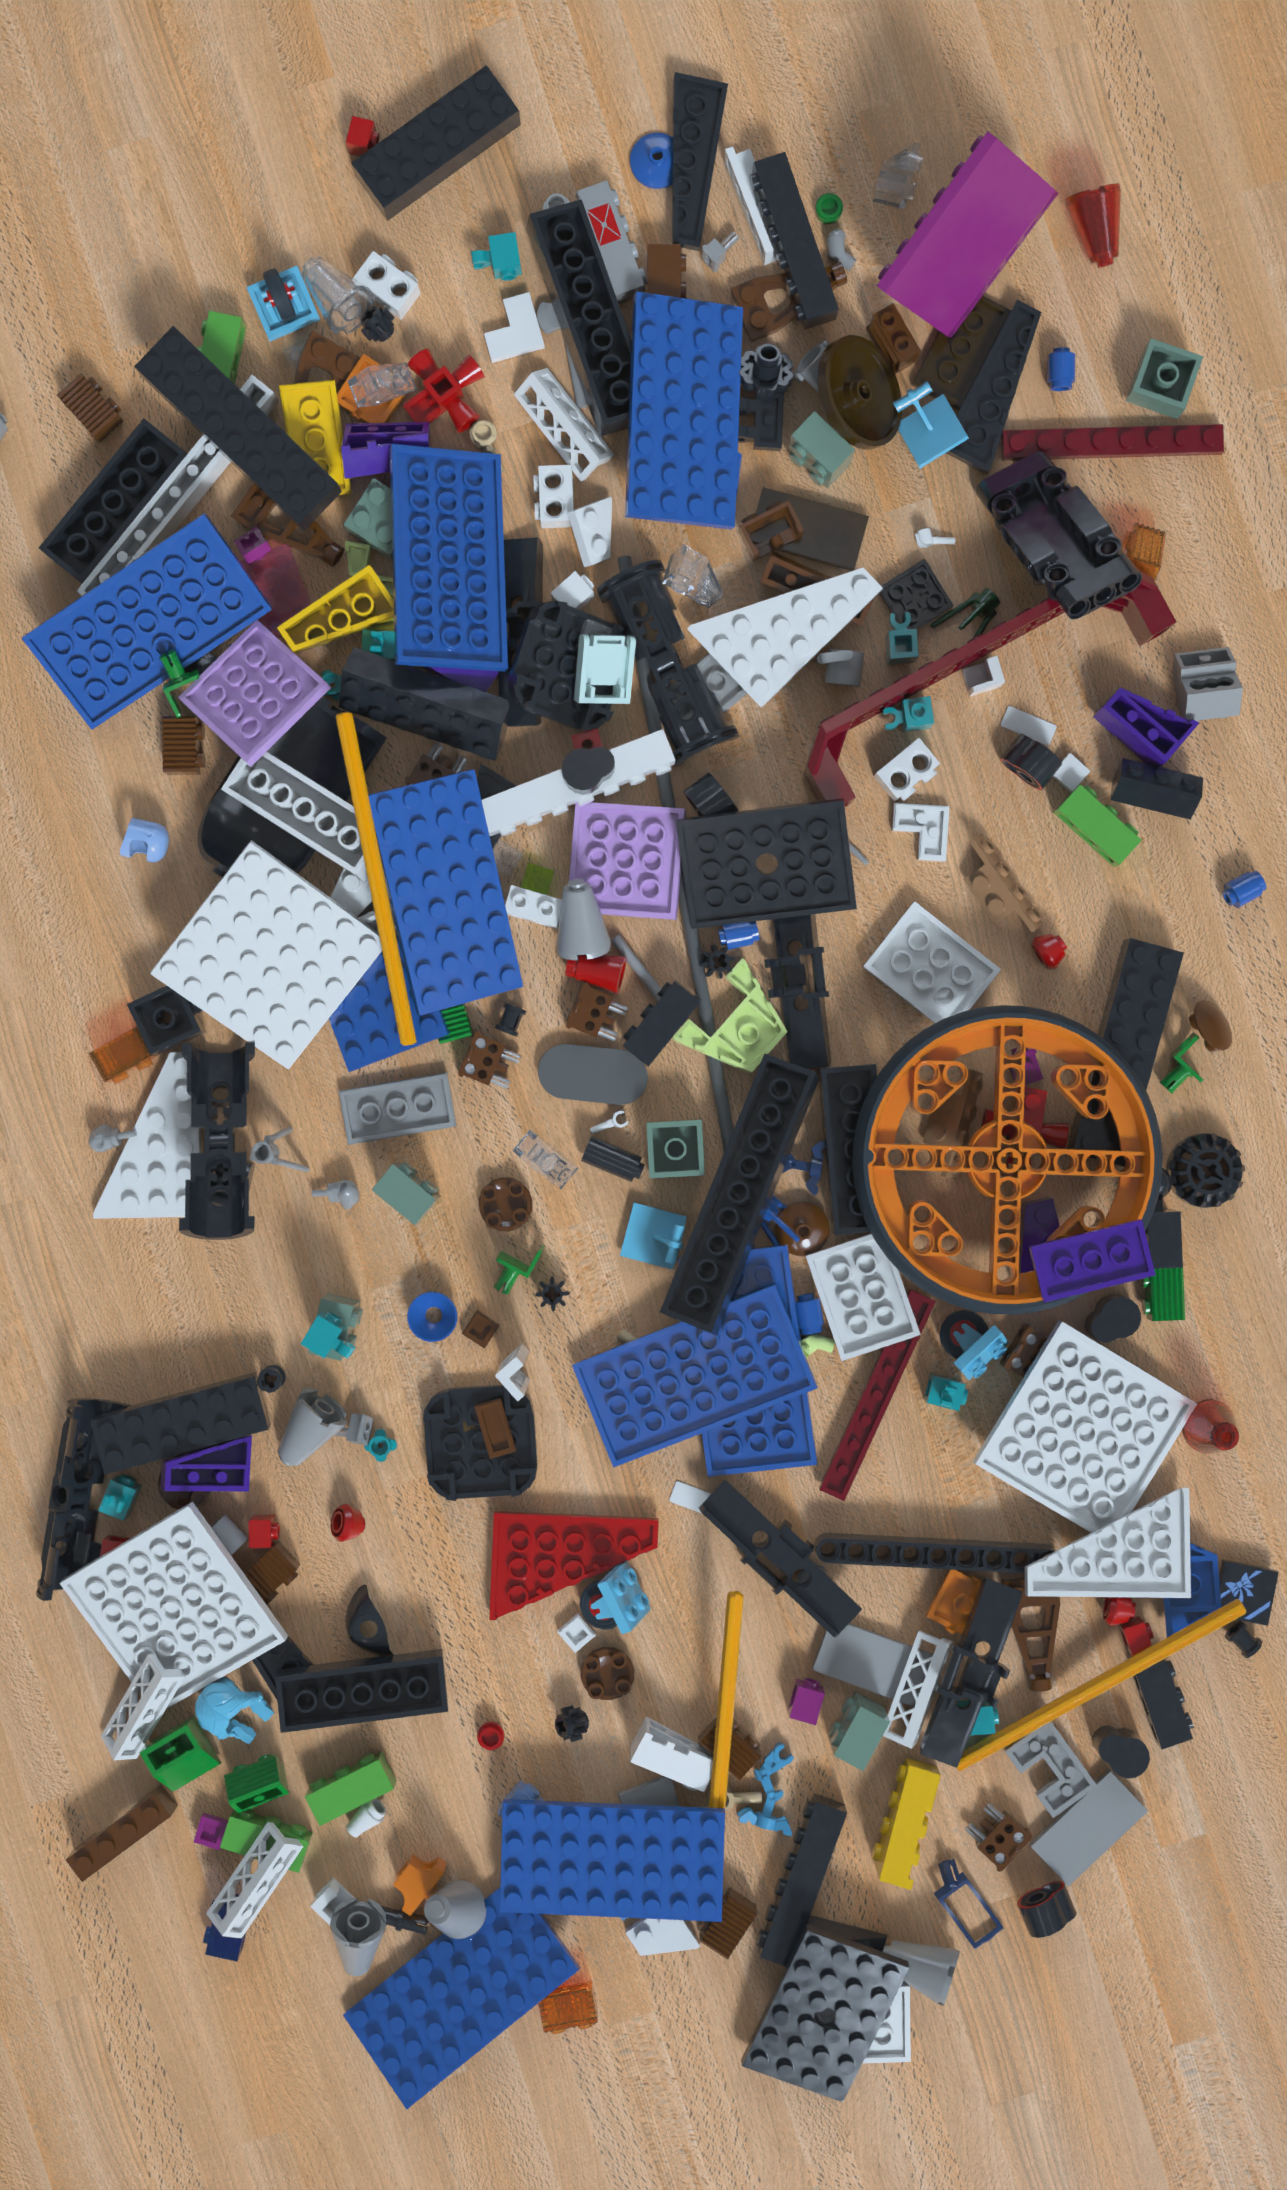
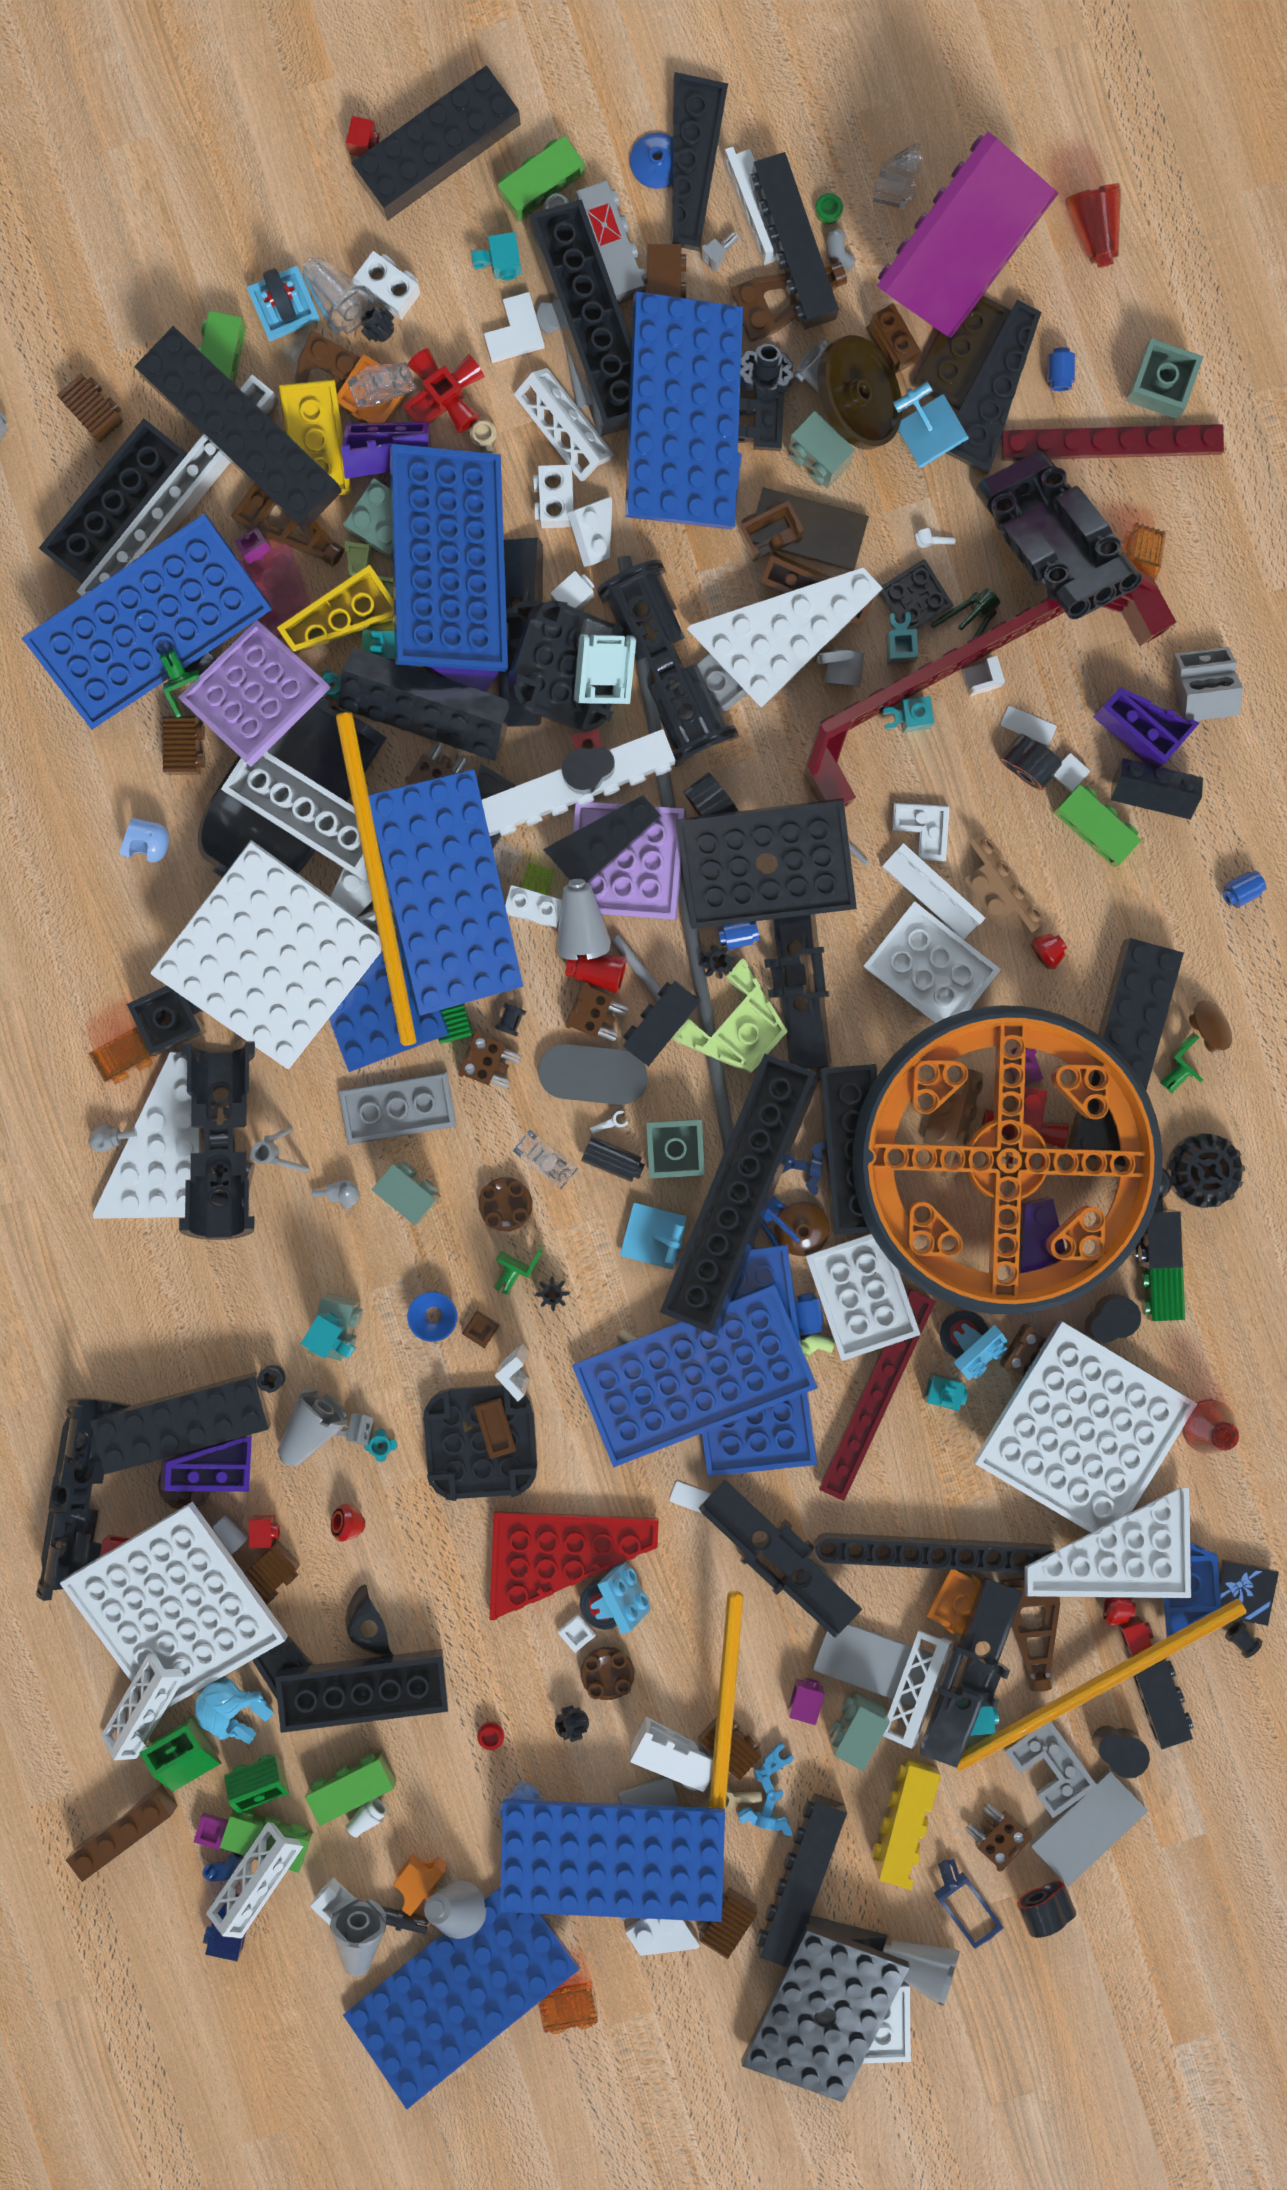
(120, 1497): teal brick -> none
(222, 1870): none -> blue arm
(540, 177): none -> bright green brick
(603, 841): none -> black wing
(692, 576): clear slope -> none
(903, 766): white brick -> none
(933, 891): none -> white fence
(1092, 1260): dark purple plate -> none

